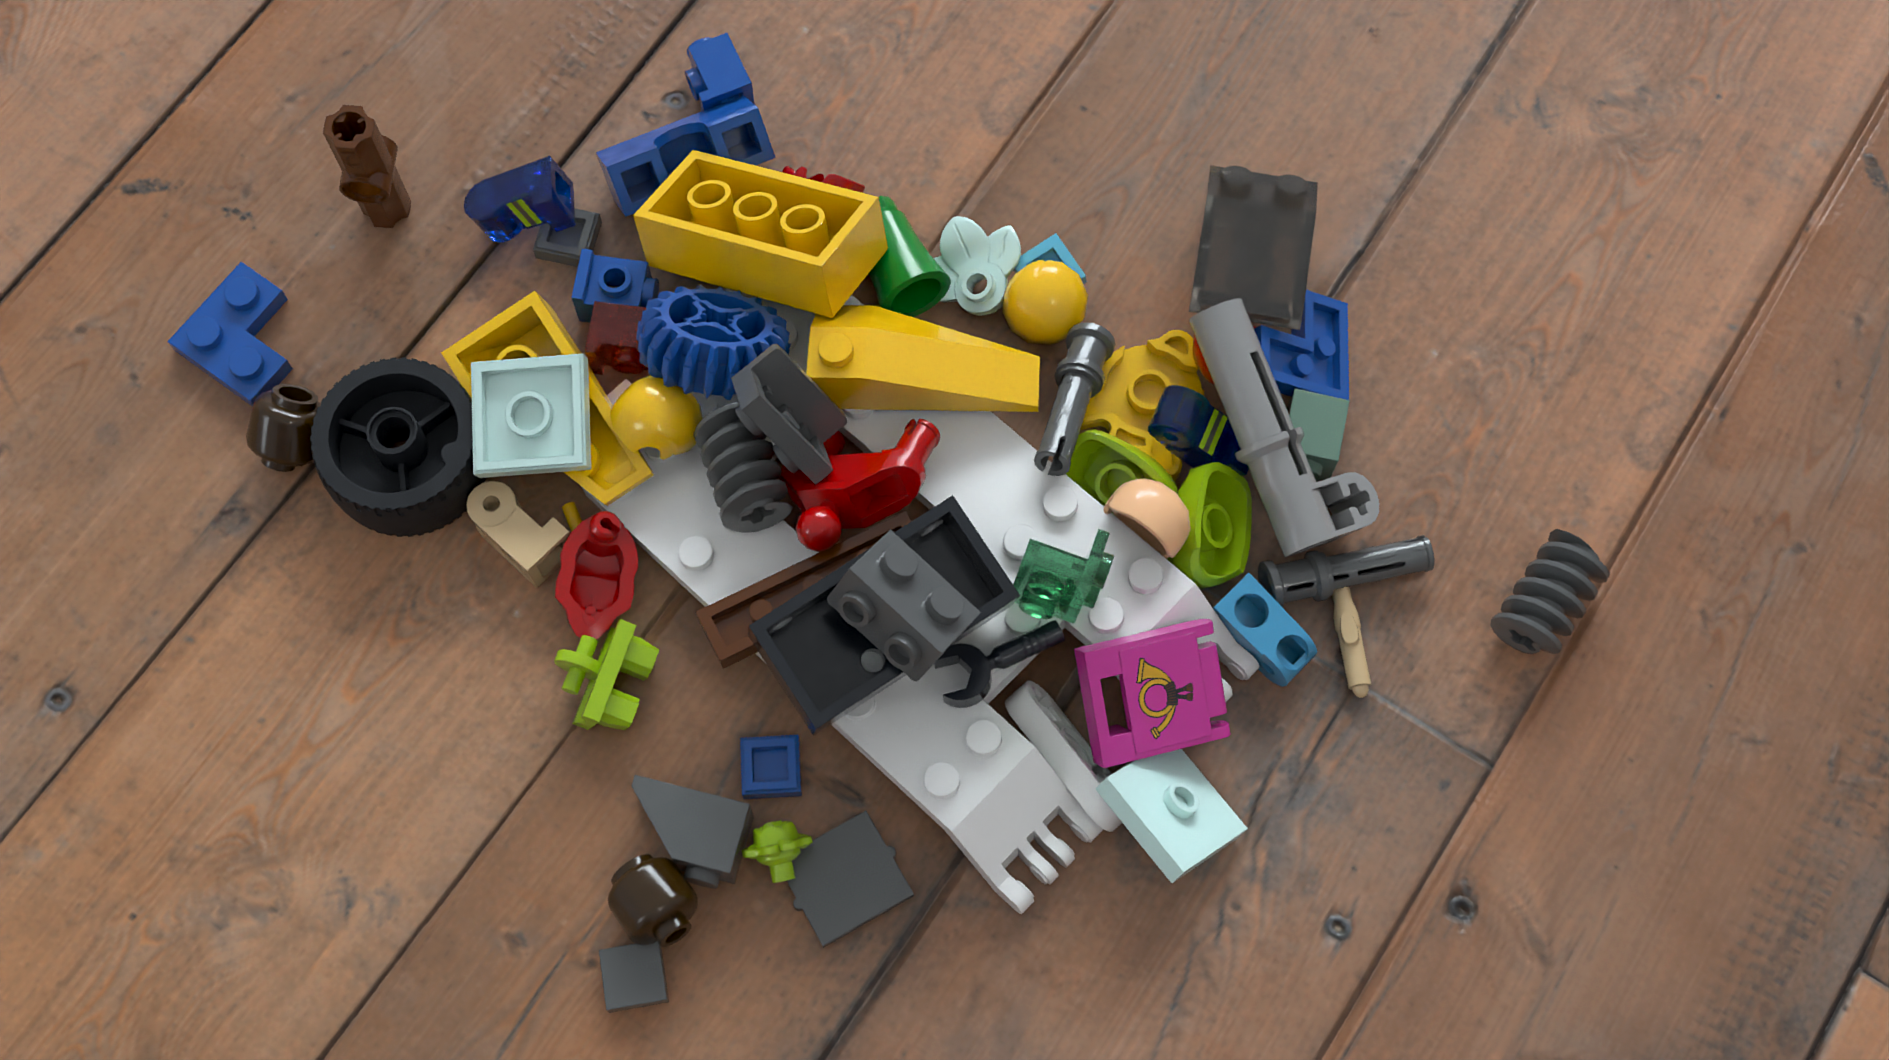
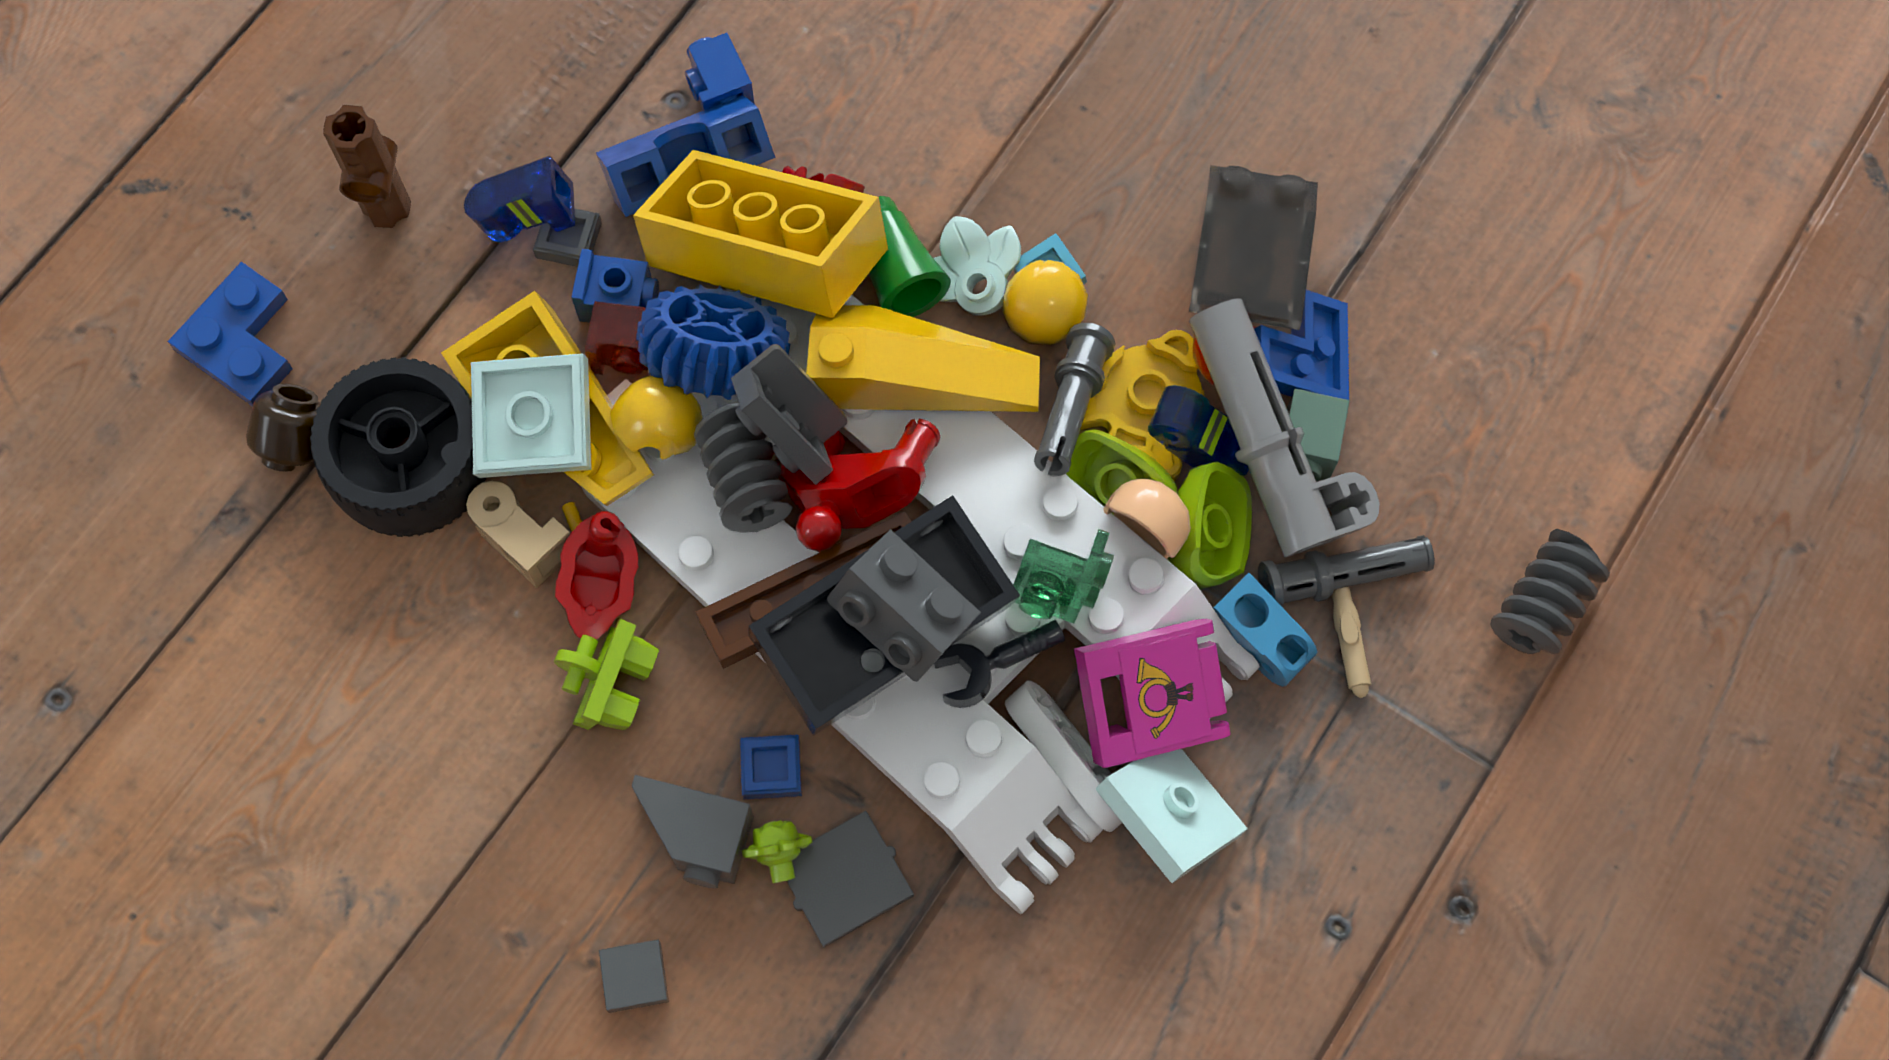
(652, 900): dark brown head -> none

